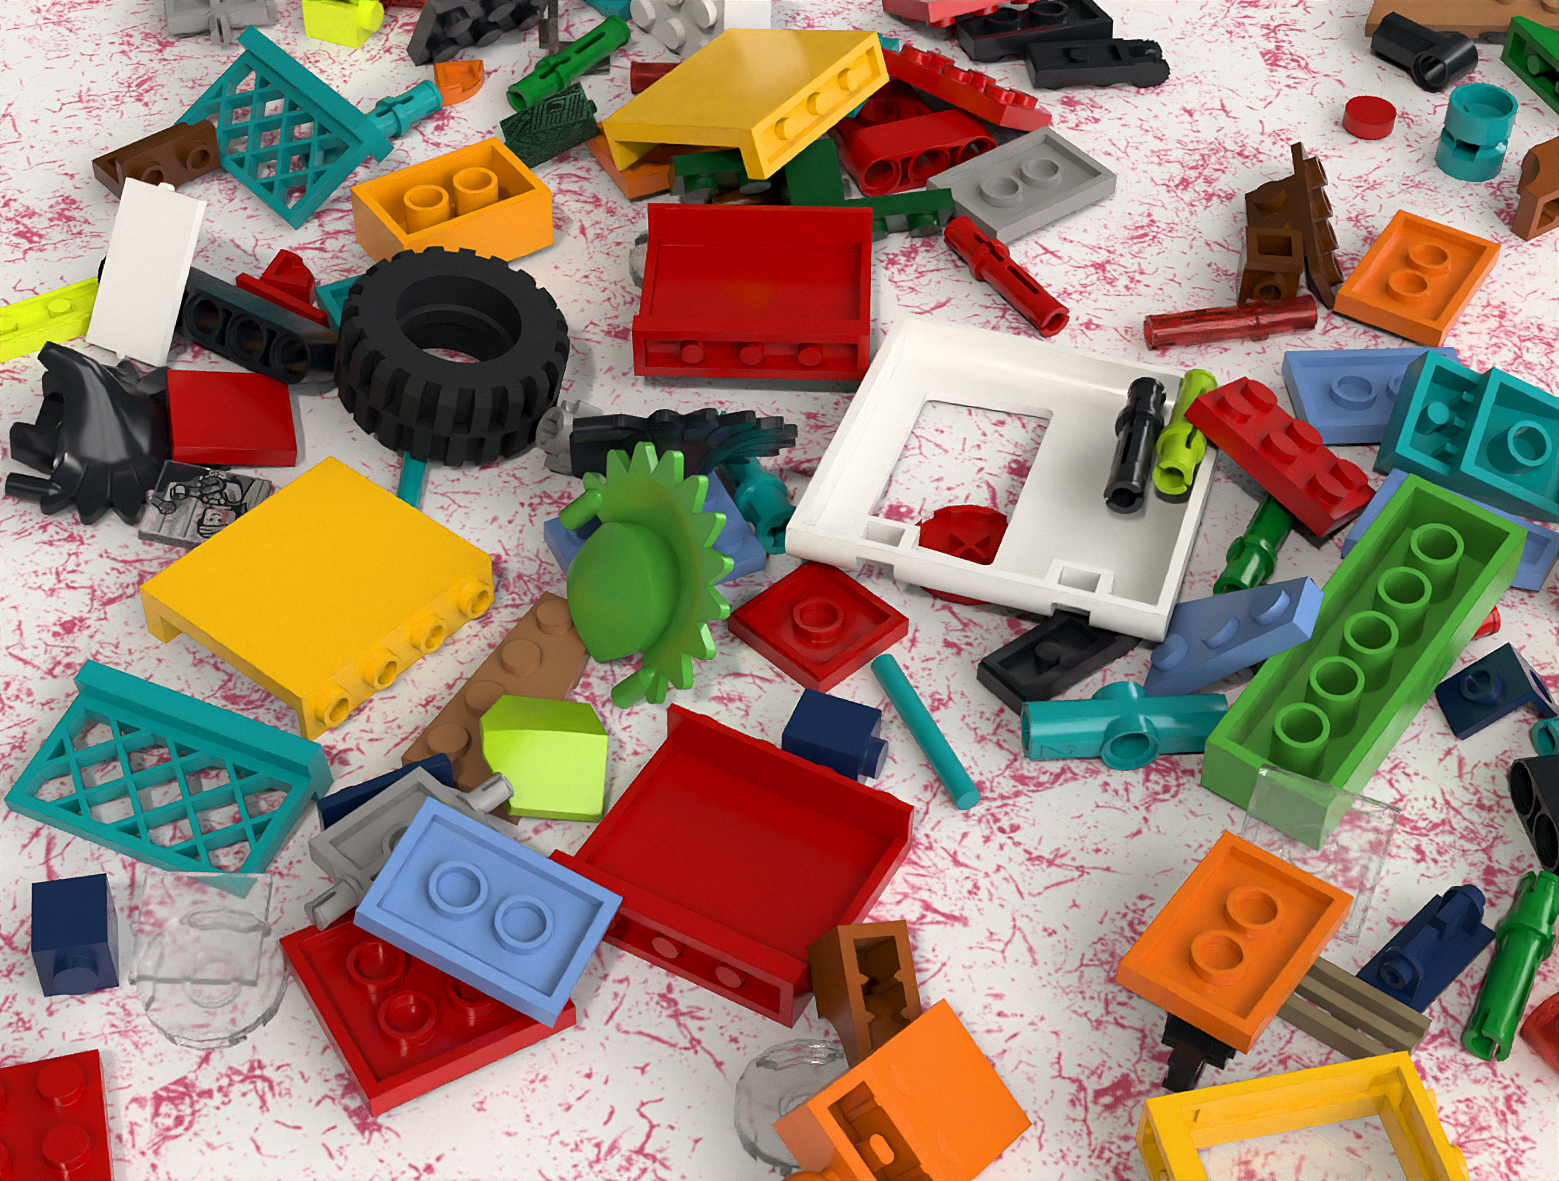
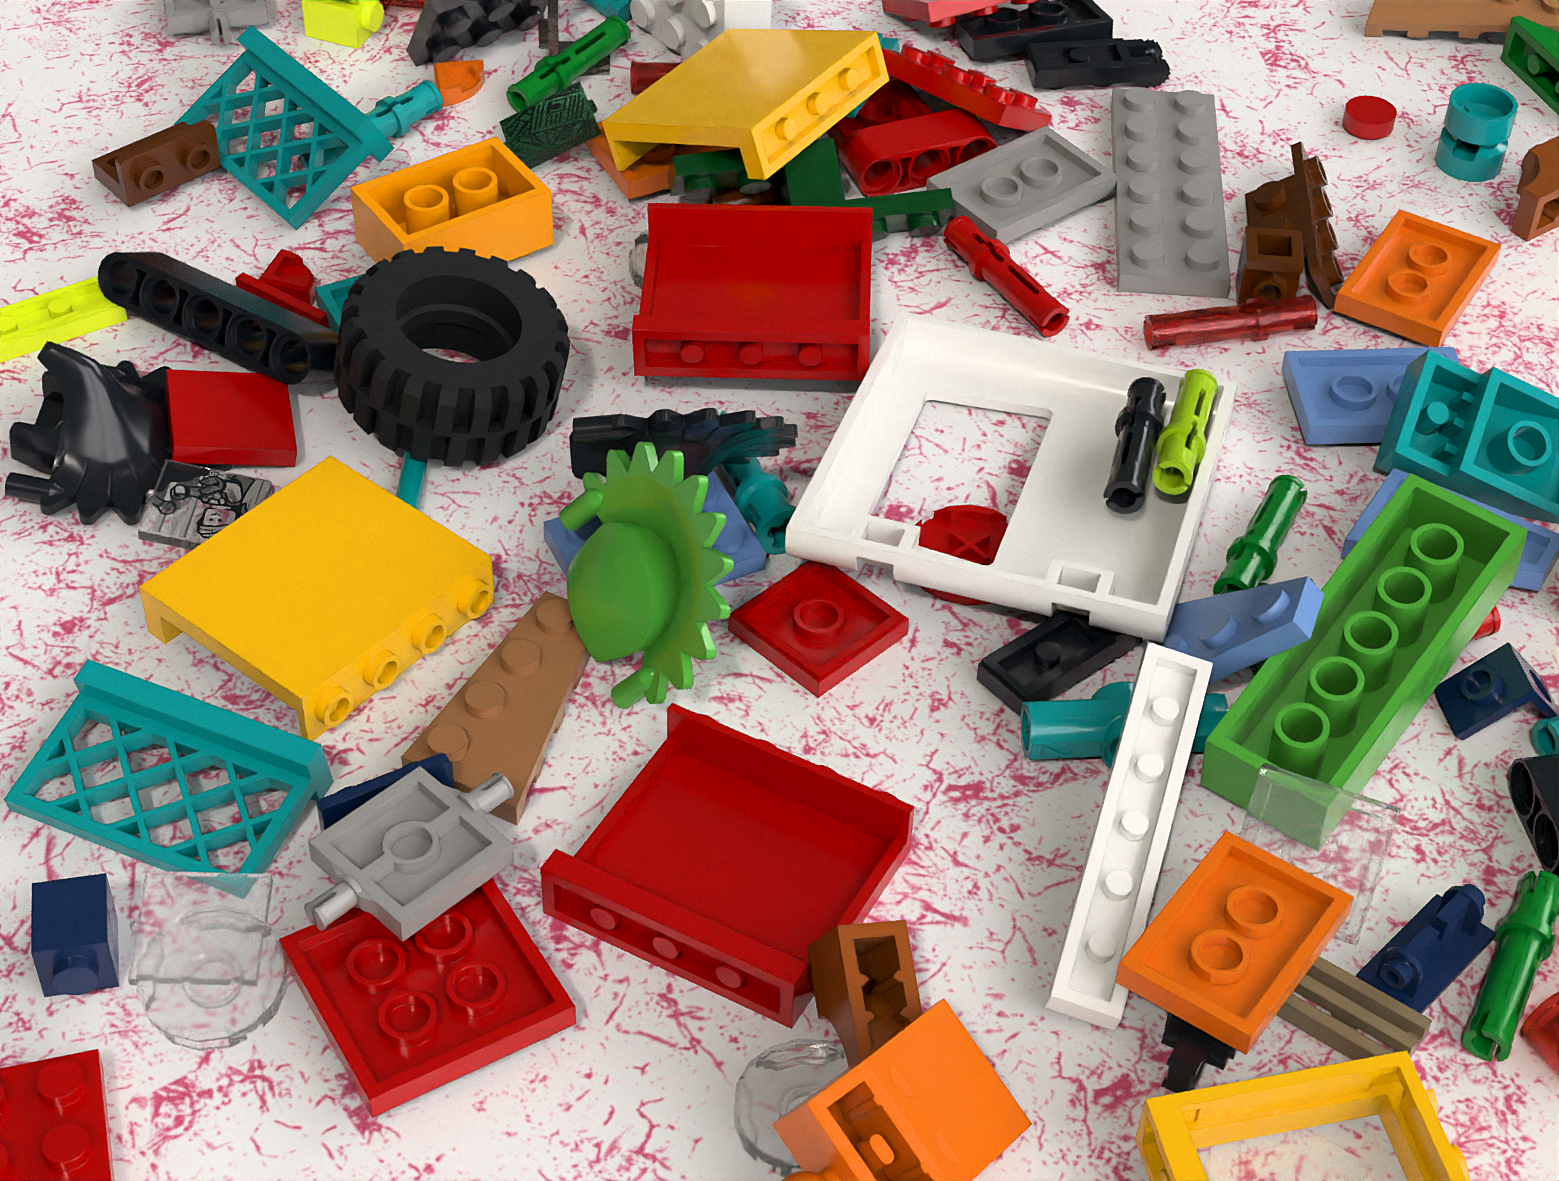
(145, 271): white piece -> none
(488, 911): medium blue plate -> none
(549, 755): lime slope -> none
(555, 429): light grey gear -> none
(837, 735): dark blue brick -> none
(925, 732): teal bar -> none
(1129, 835): none -> white plate
(1168, 194): none -> light grey plate
(1282, 454): red plate -> none
(1429, 56): black piece -> none

